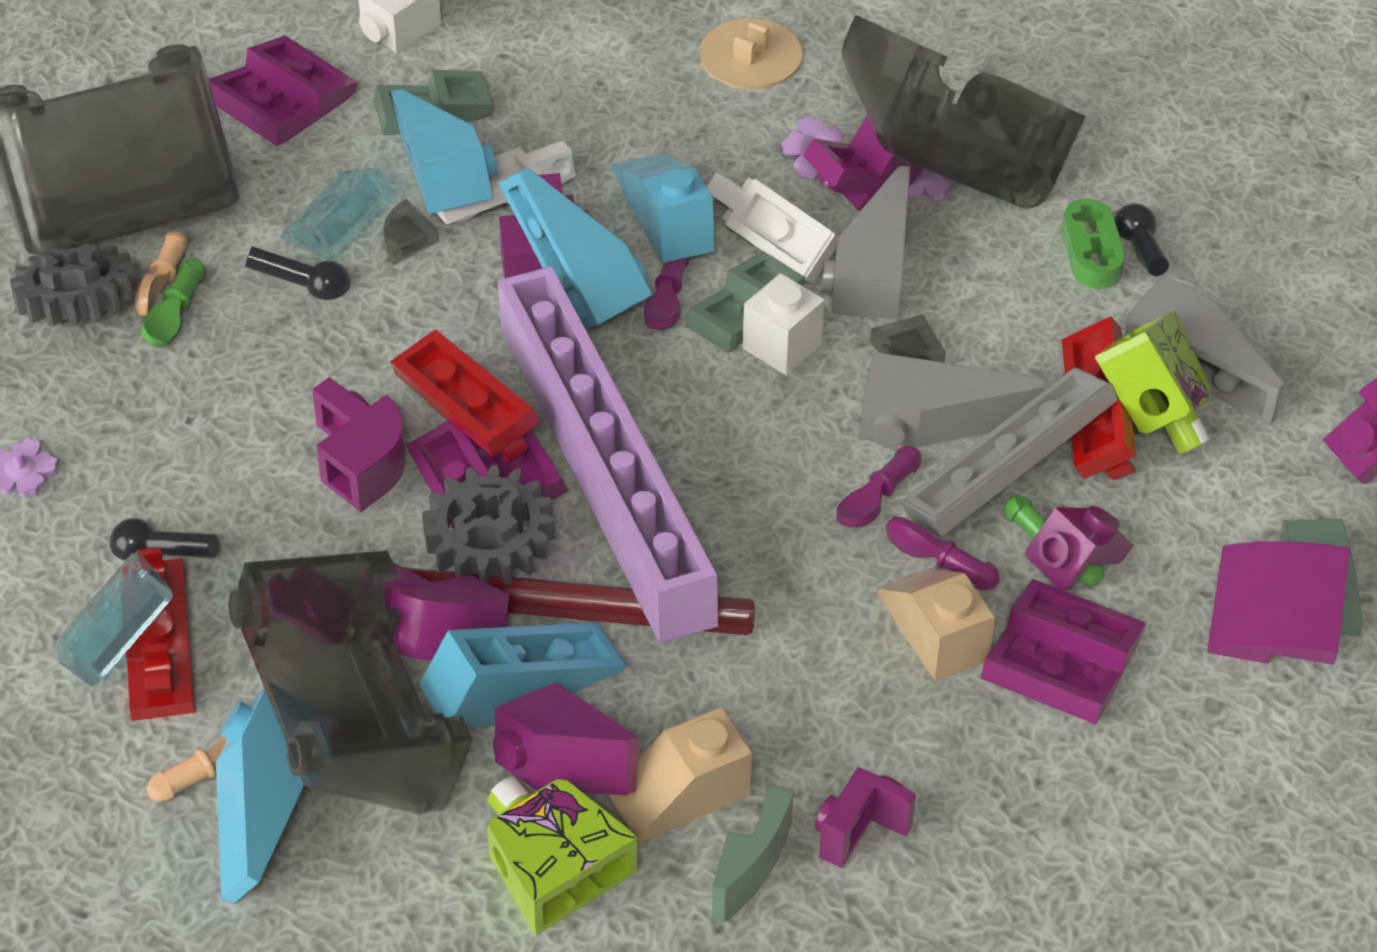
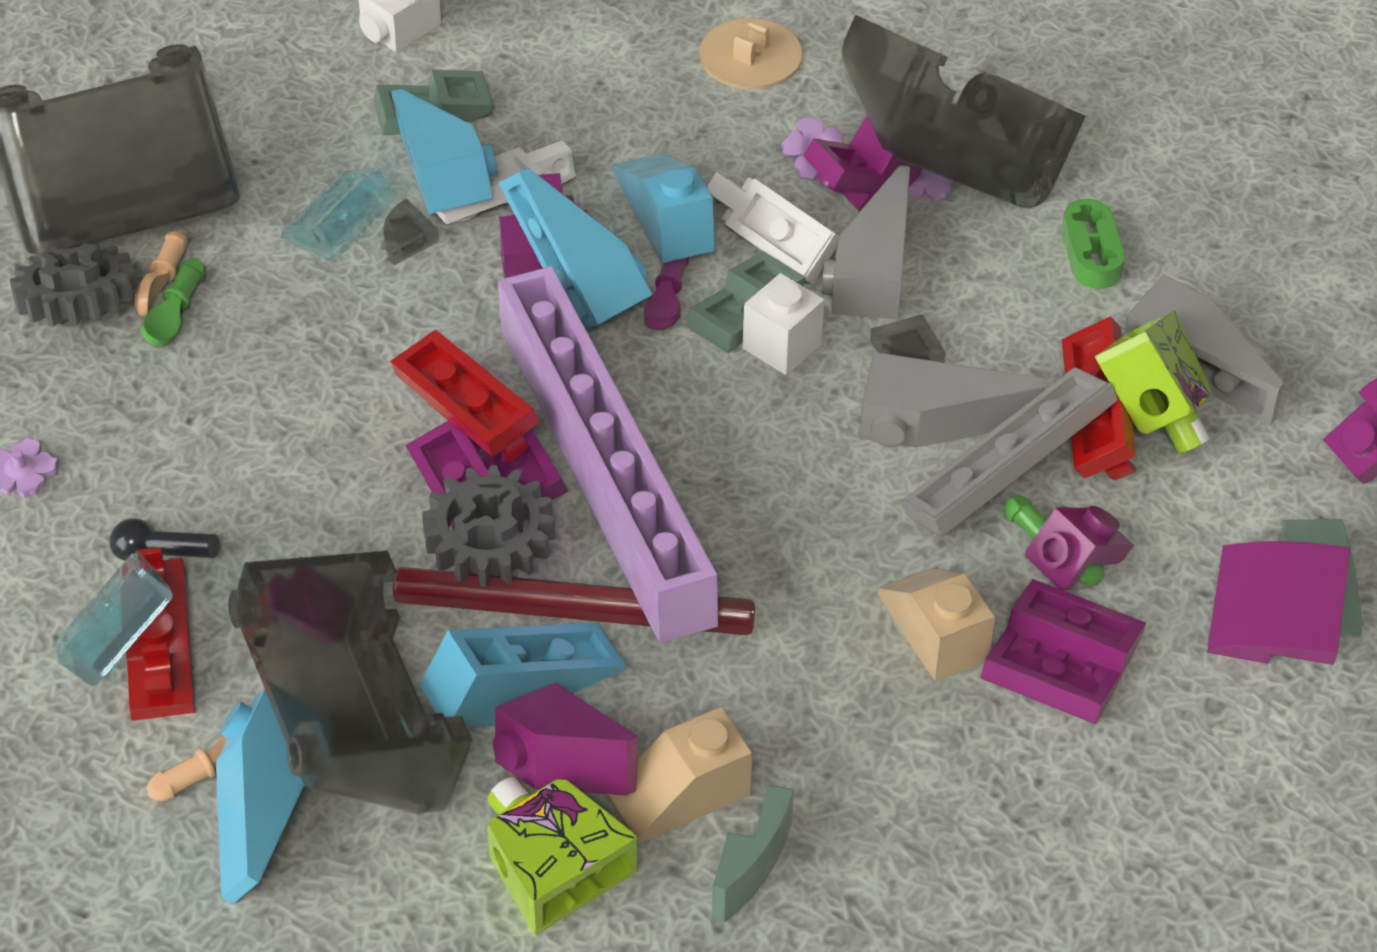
(281, 89): magenta slope -> none
(324, 280): black bar -> none
(364, 444): magenta brick -> none
(435, 607): magenta brick -> none
(863, 800): magenta bracket -> none
(865, 503): magenta piece -> none
(920, 543): magenta piece -> none
(1138, 225): black bar -> none

